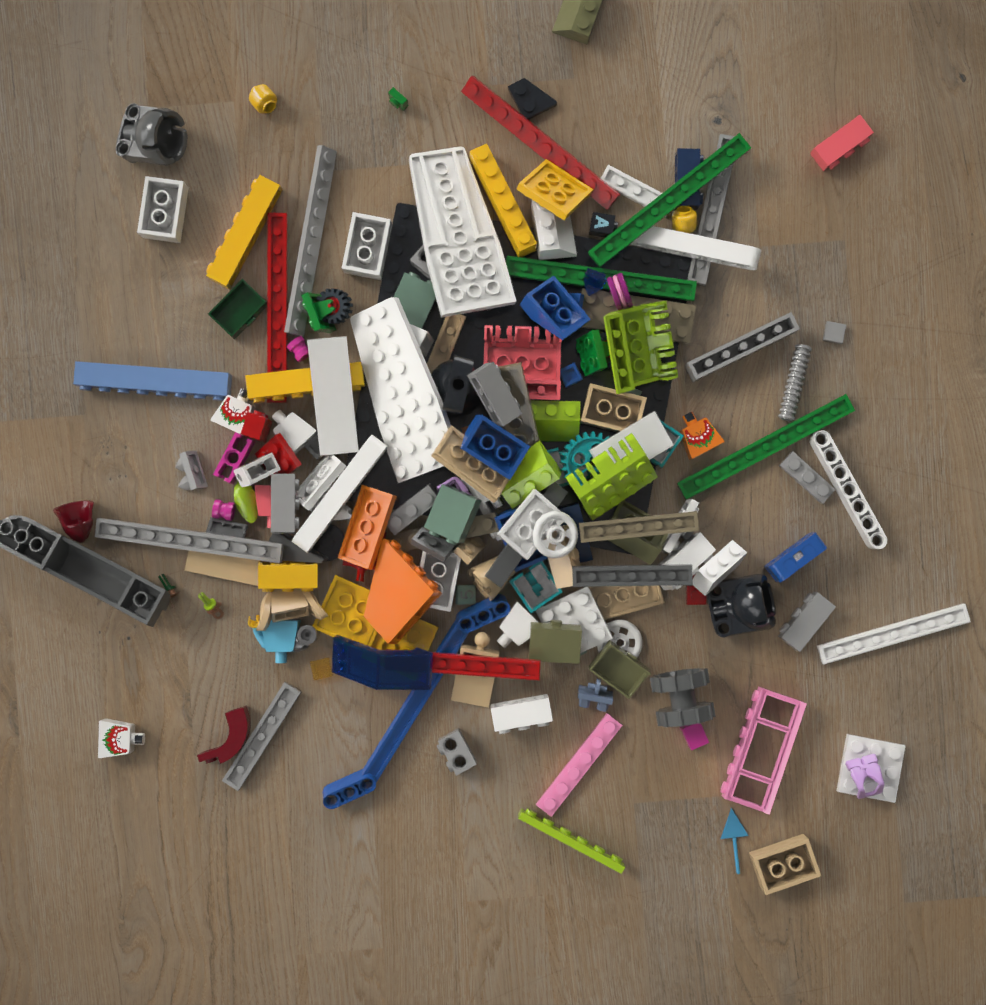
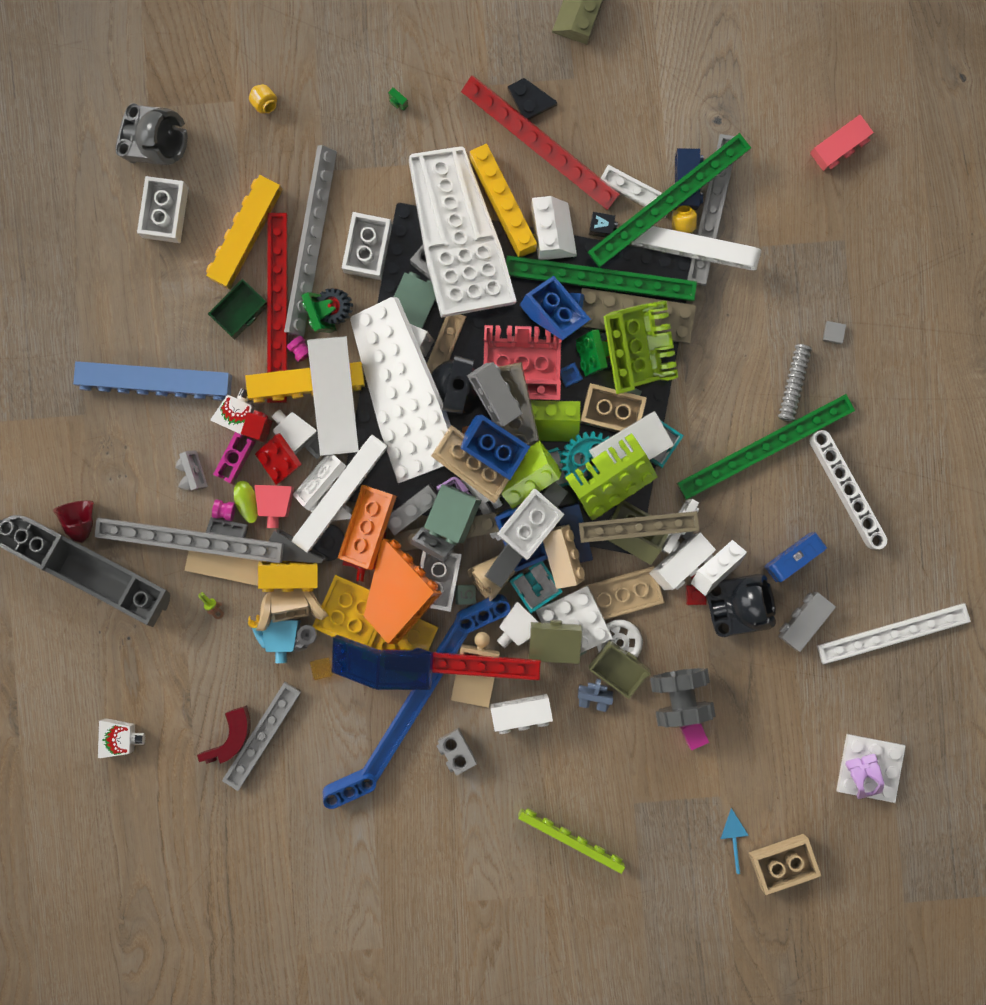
(171, 589): dark green piece -> none
(252, 471): white torso -> none
(284, 503): light grey brick -> none
(469, 549): tan plate -> none
(554, 189): yellow plate -> none
(571, 533): white plate -> none
(579, 764): bright pink plate -> none
(594, 281): clear blue tile -> none
(620, 291): magenta head -> none
(632, 575): dark grey plate -> none
(699, 436): orange torso -> none
(740, 751): bright pink window -> none
(742, 347): light grey brick -> none
(807, 477): light grey plate -> none

